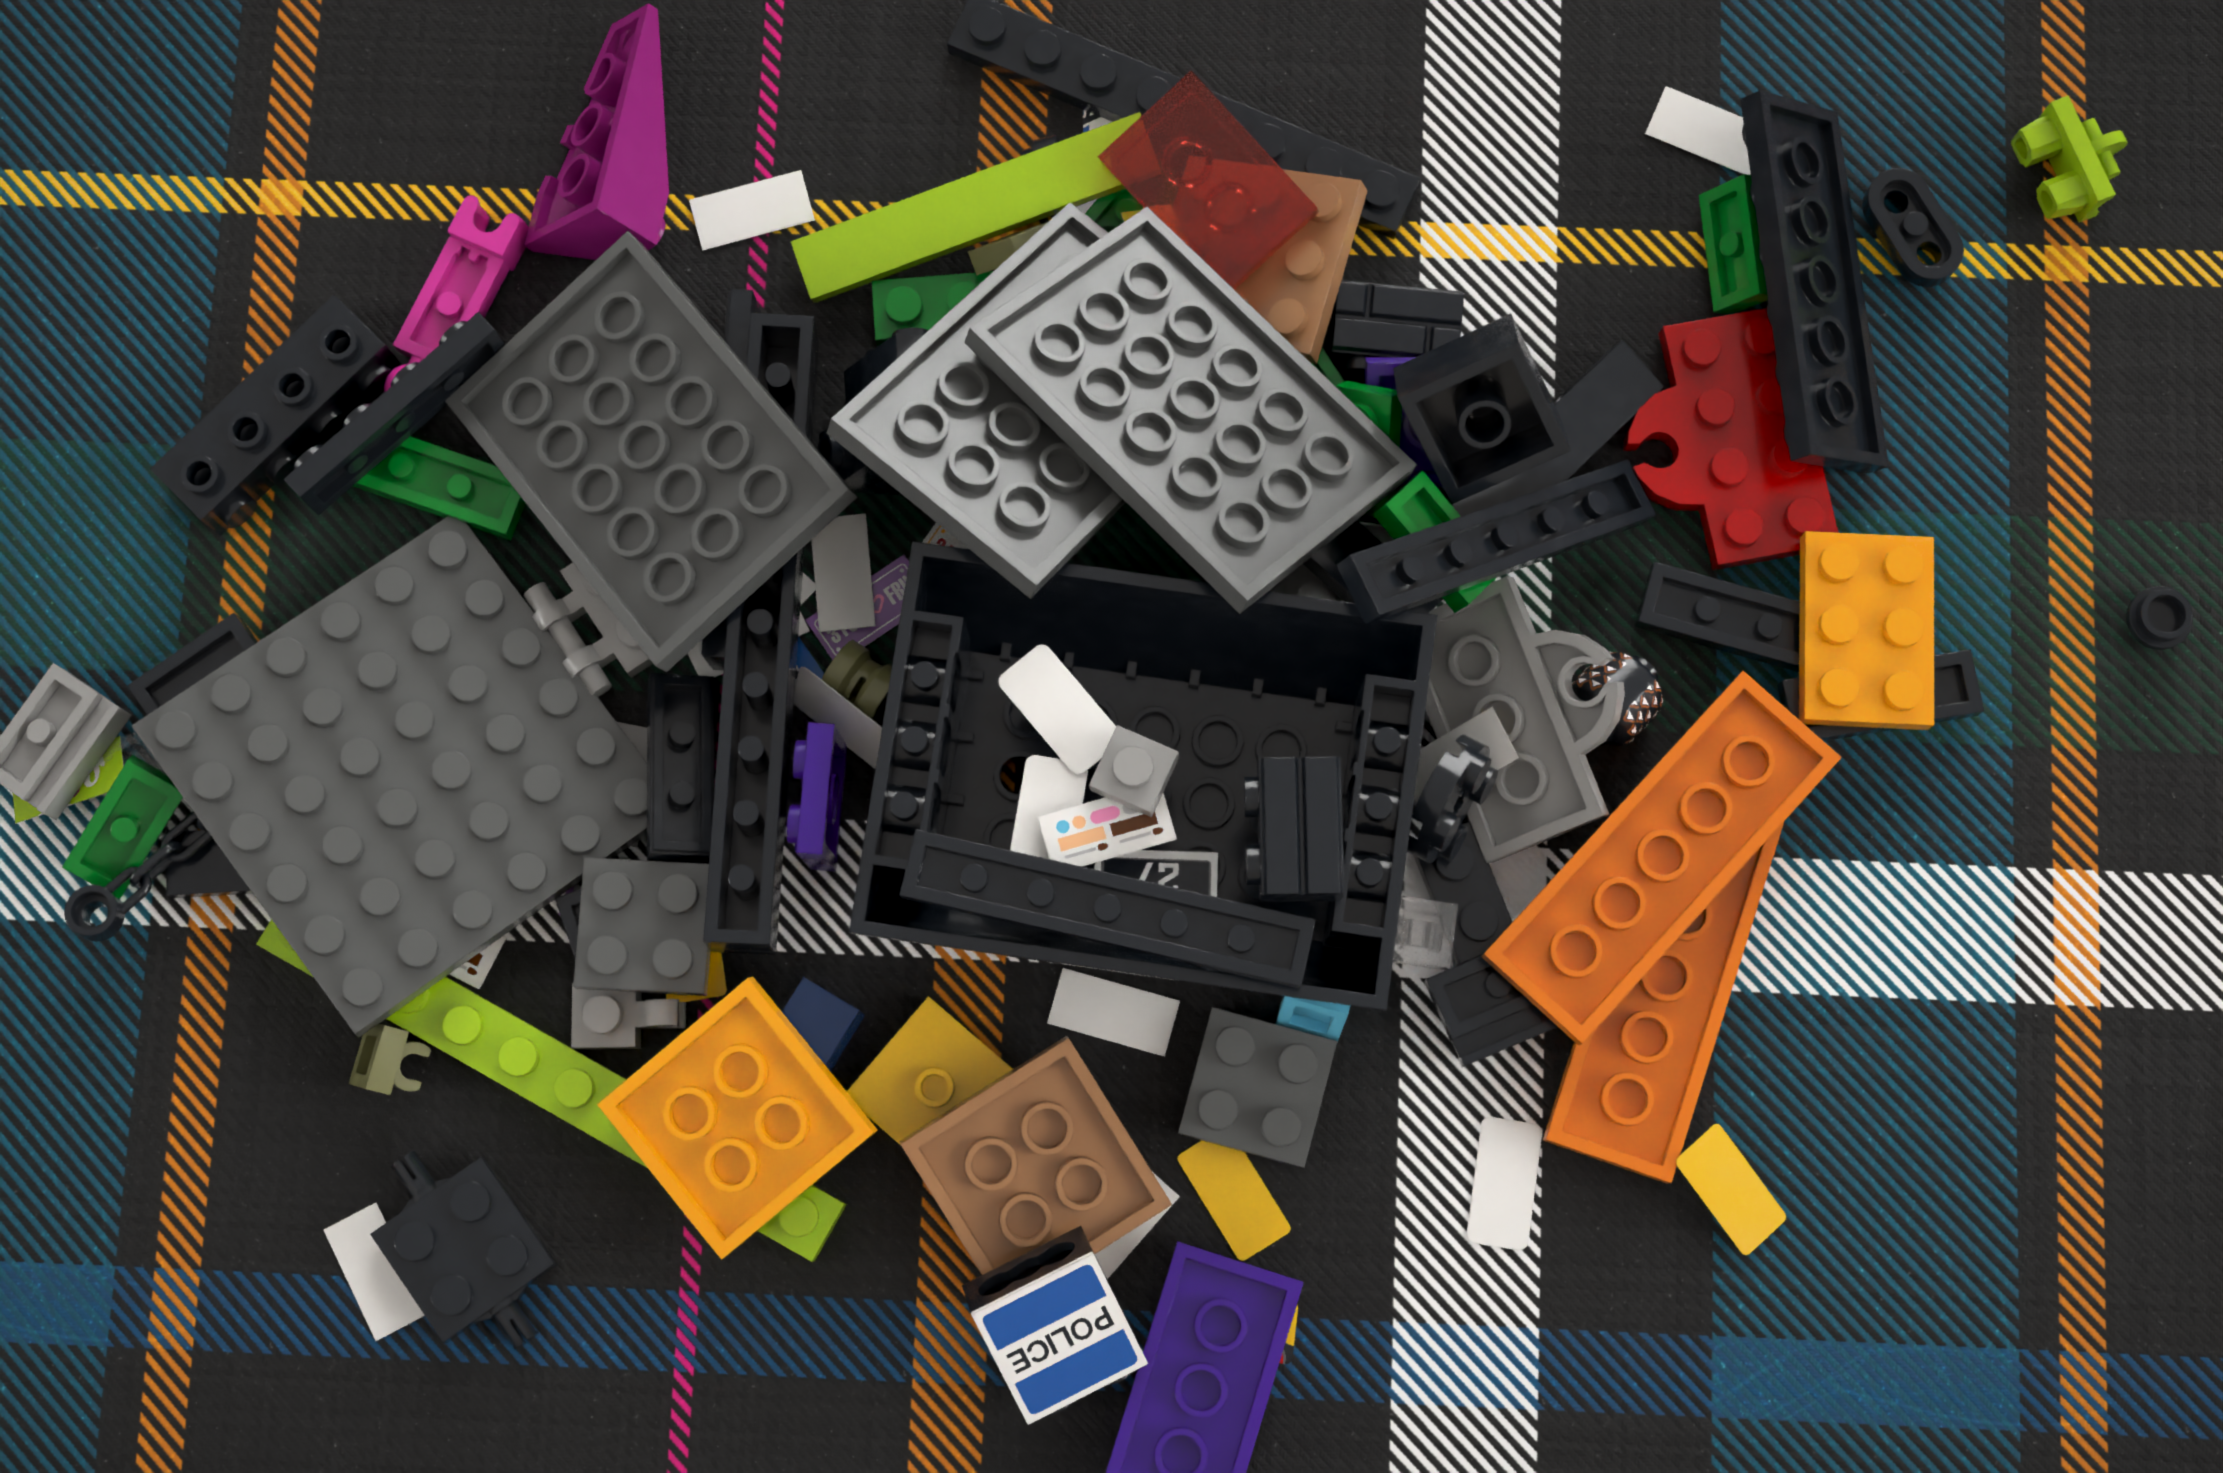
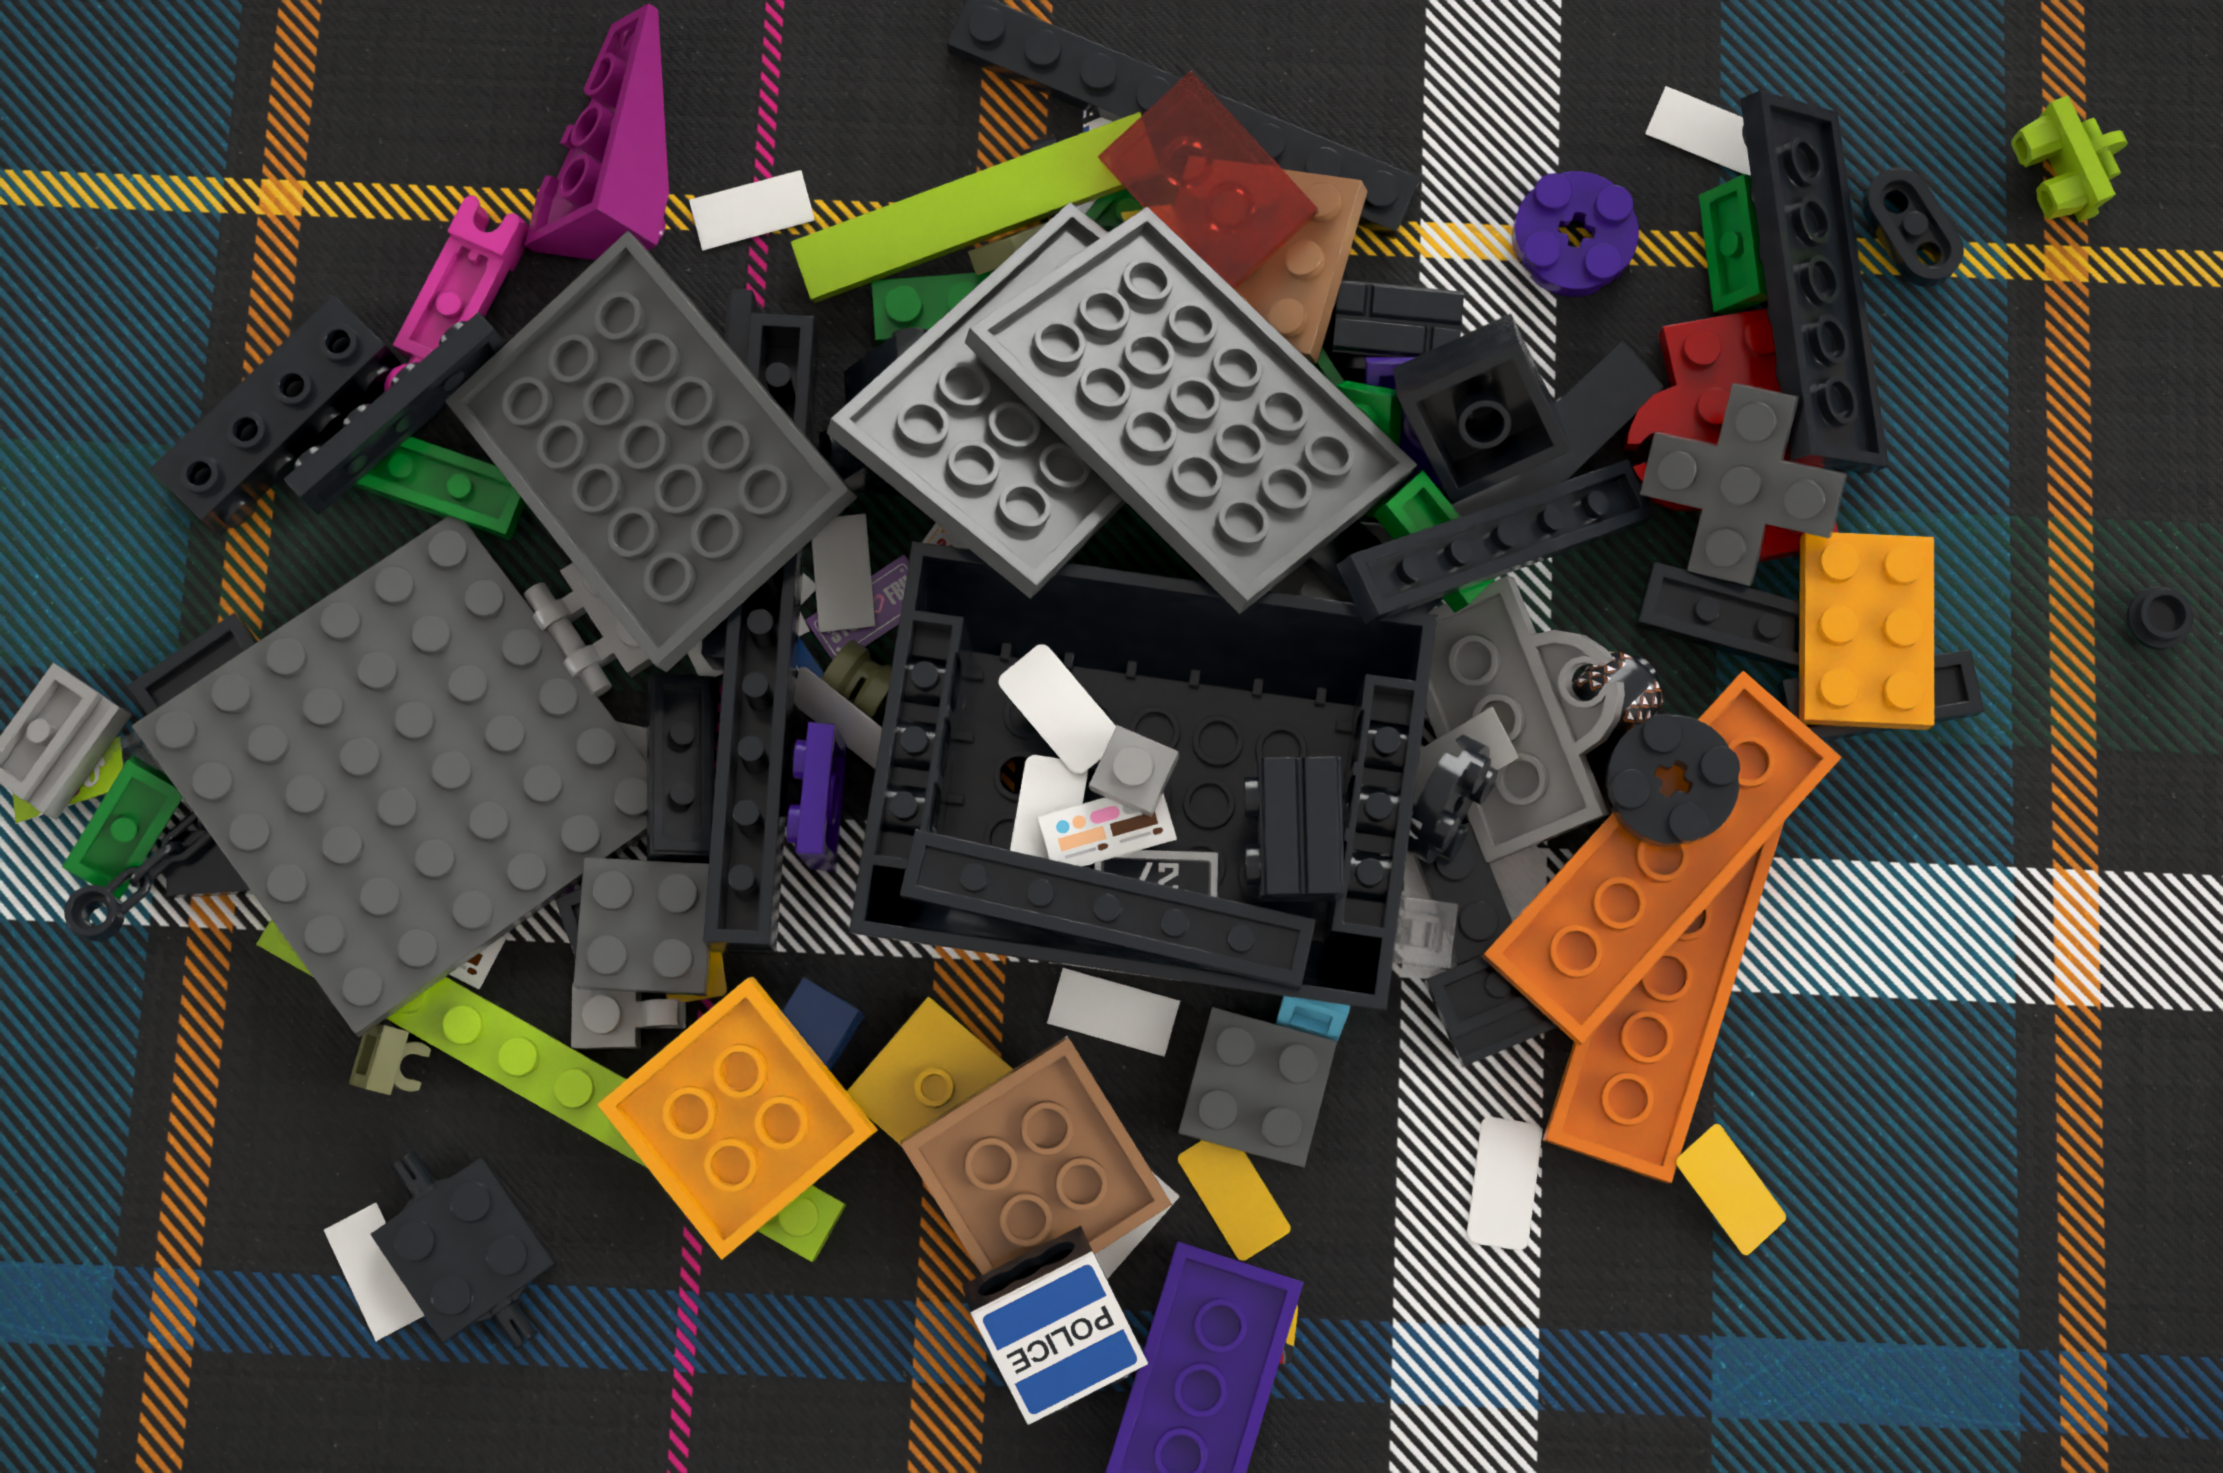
(1583, 198): none -> dark purple plate
(1707, 767): none -> black plate
(1743, 484): none -> dark grey plate

